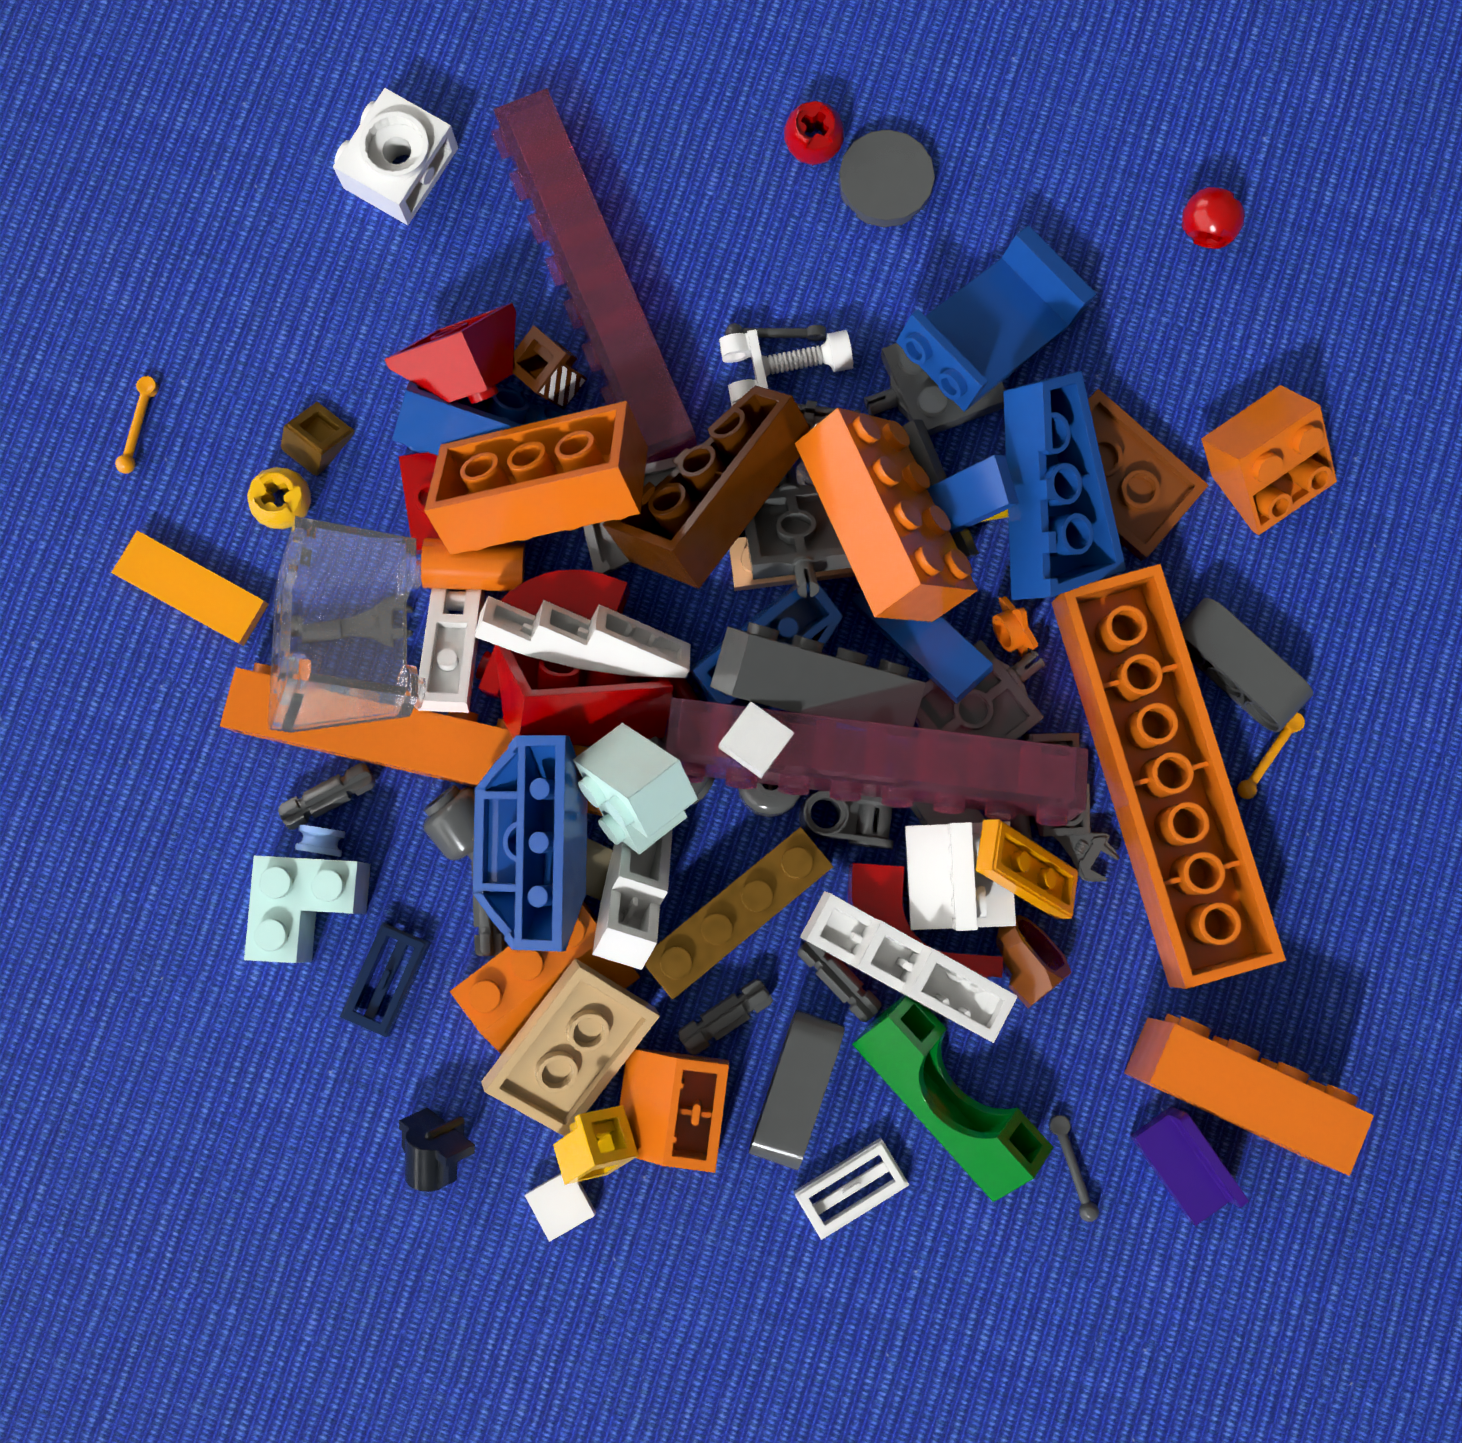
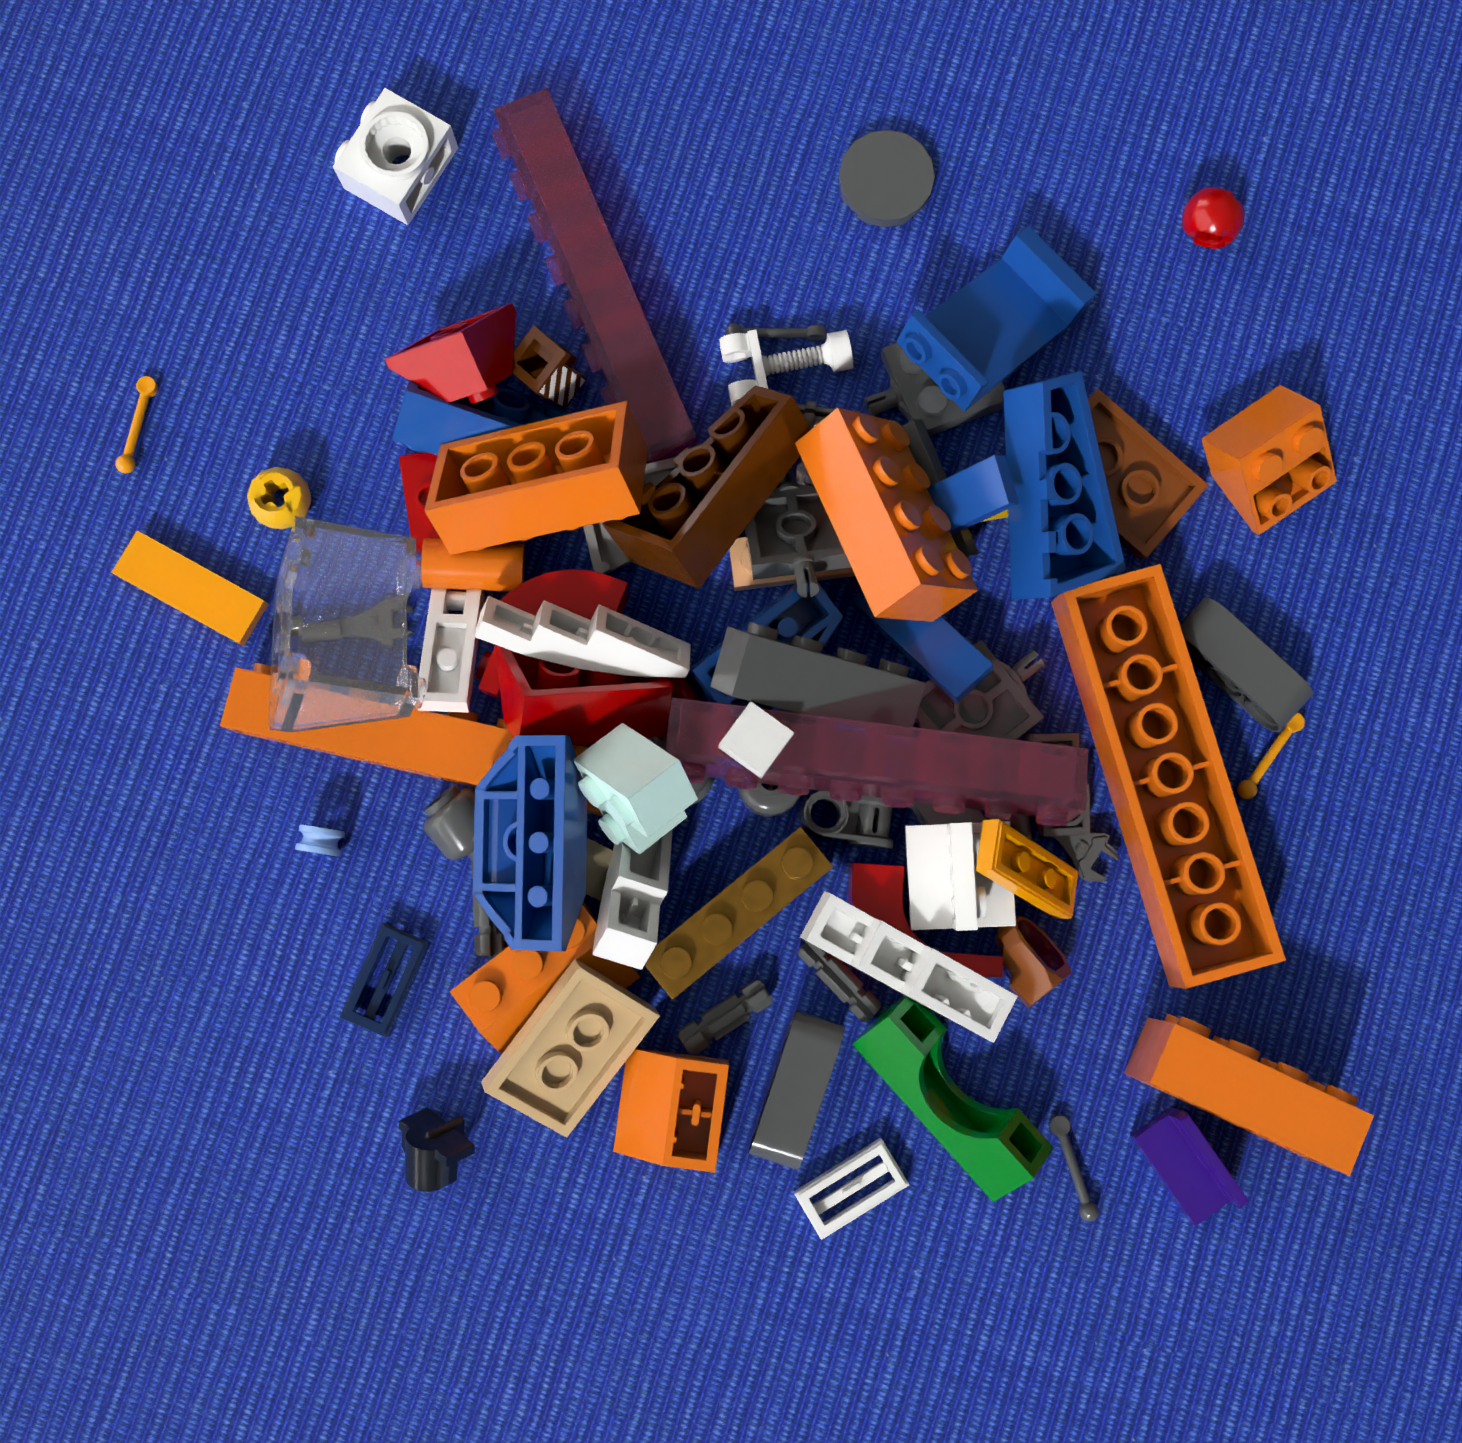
(286, 900): light aqua brick -> none
(315, 438): pearl gold slope -> none
(326, 796): dark grey axle -> none
(559, 1206): white tile -> none
(596, 1145): yellow brick -> none
(806, 119): red piece -> none
(1013, 629): orange plate -> none

